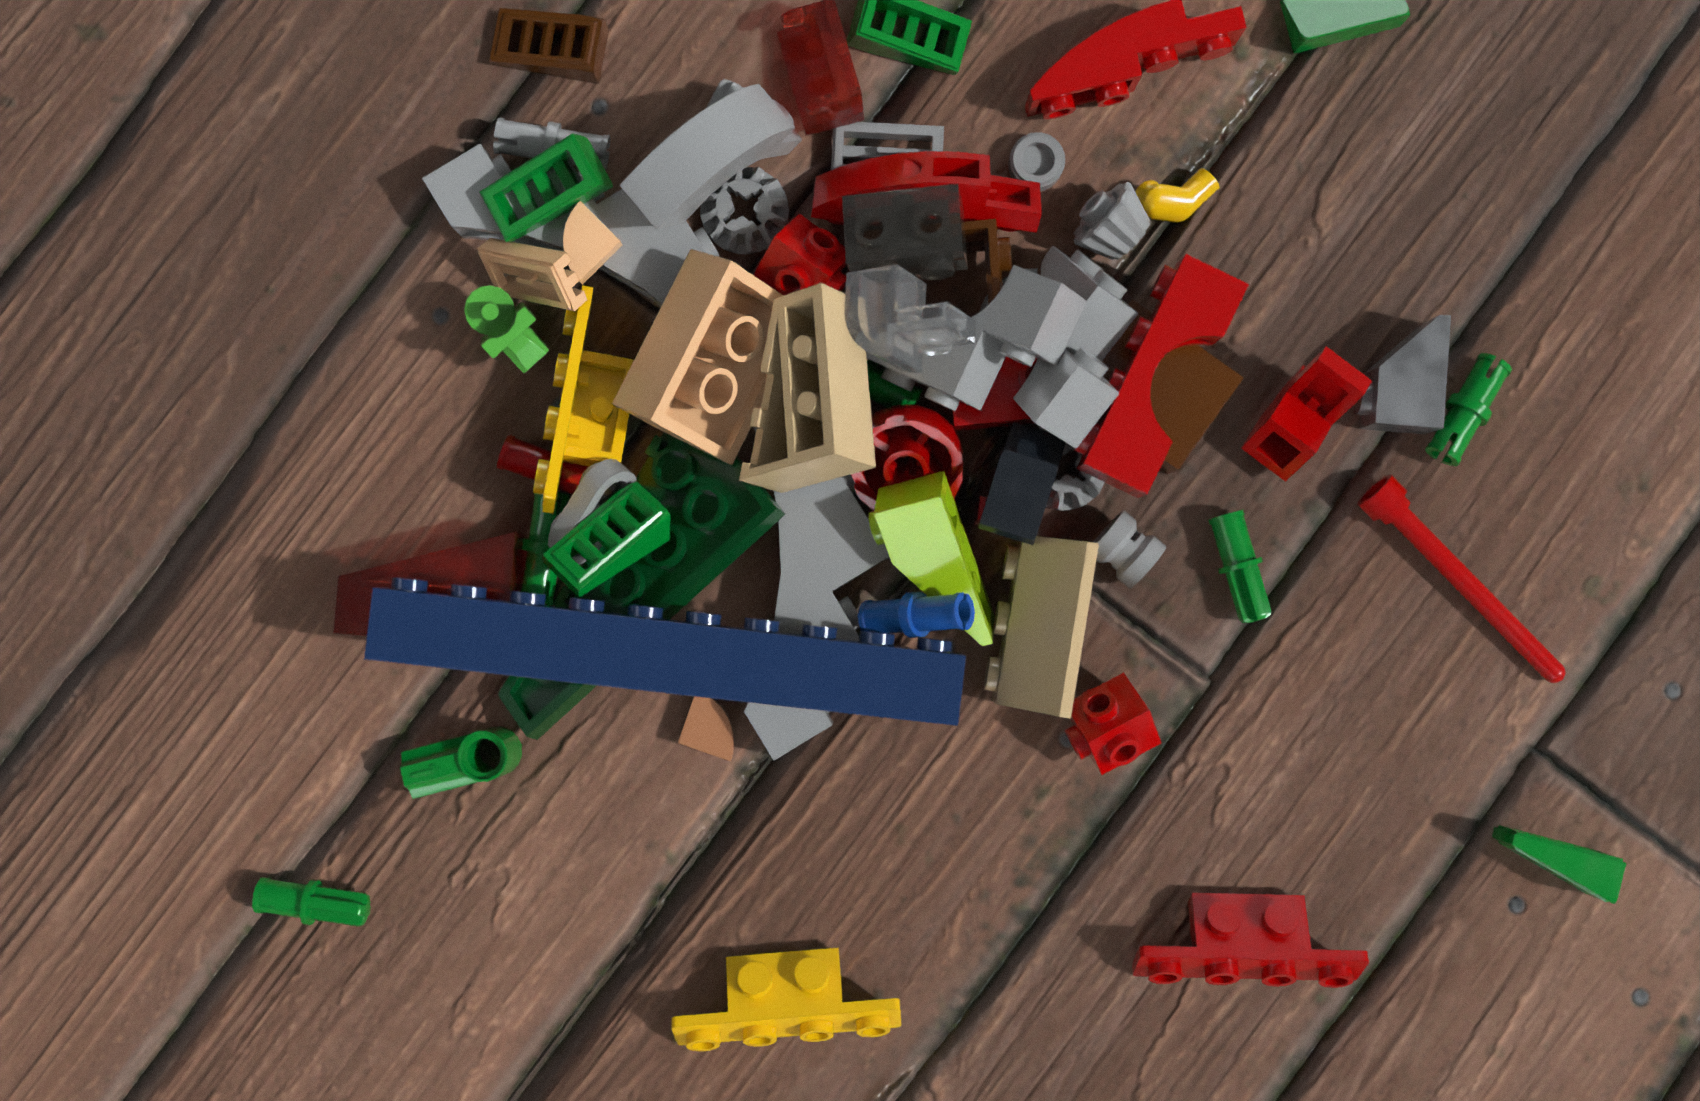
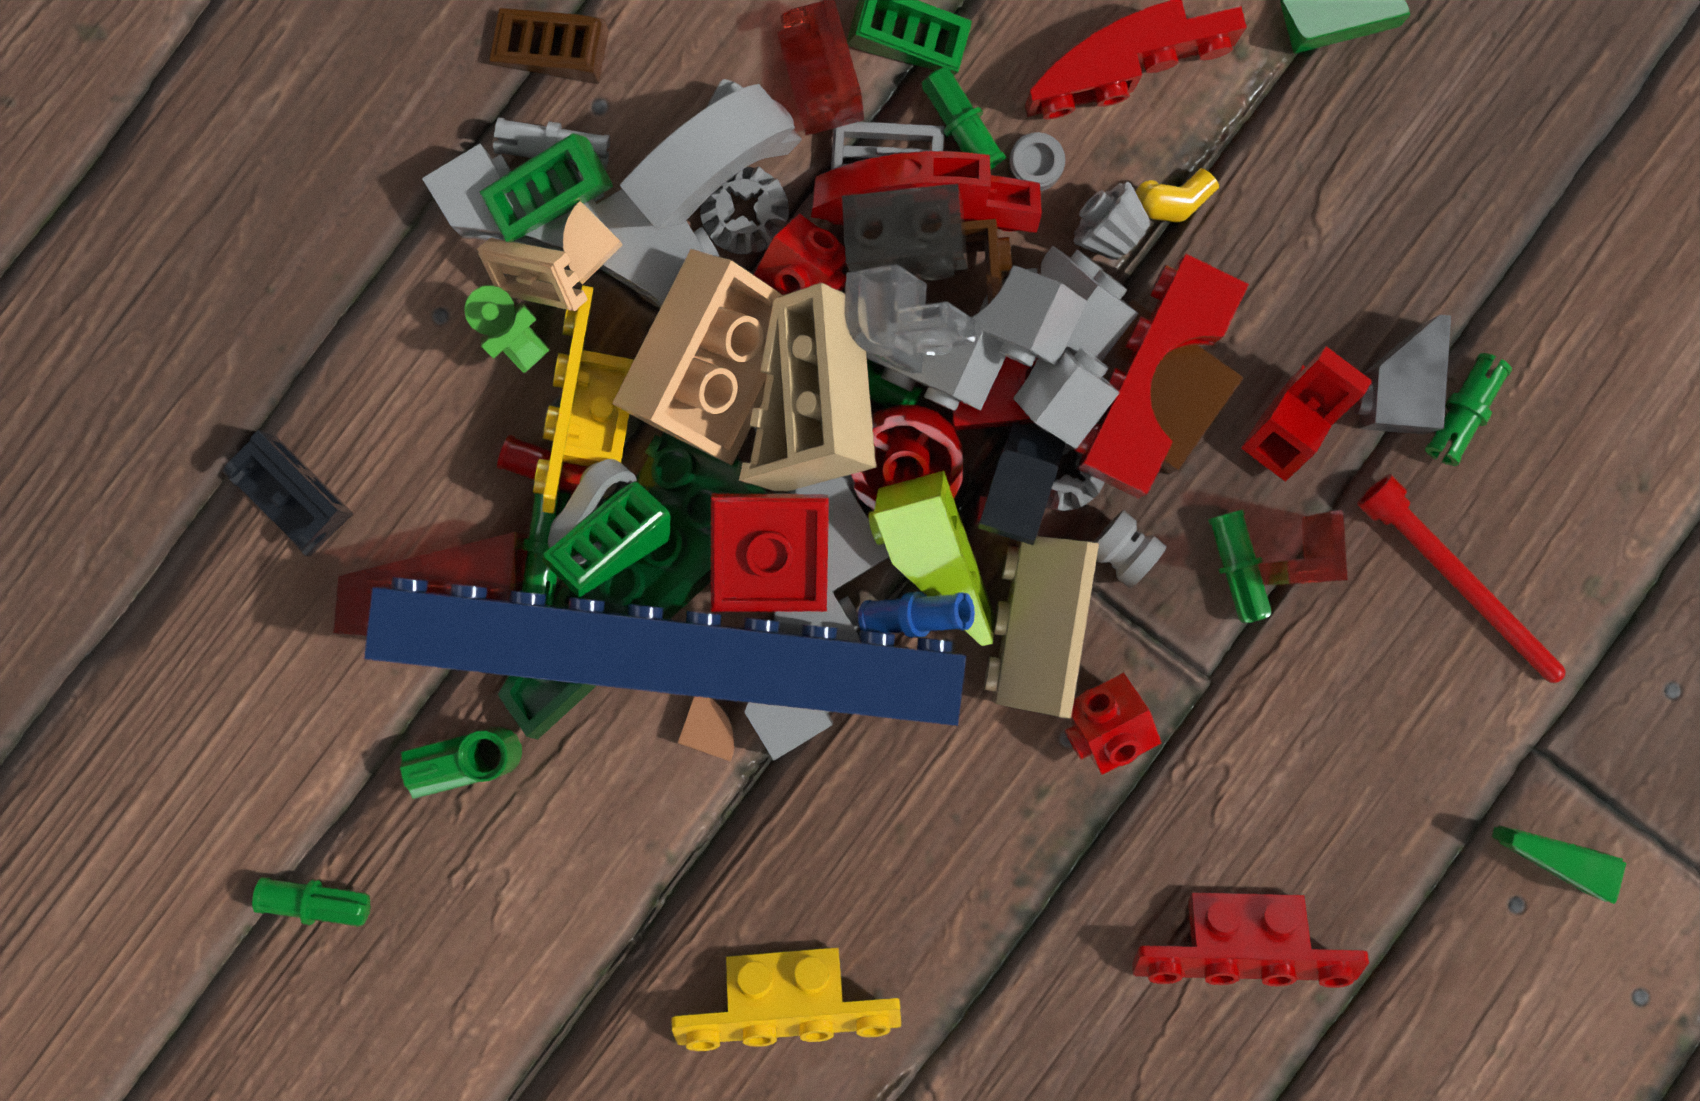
(287, 492): none -> black hinge
(769, 552): none -> red tile
(960, 116): none -> green axle
(1323, 554): none -> clear red panel

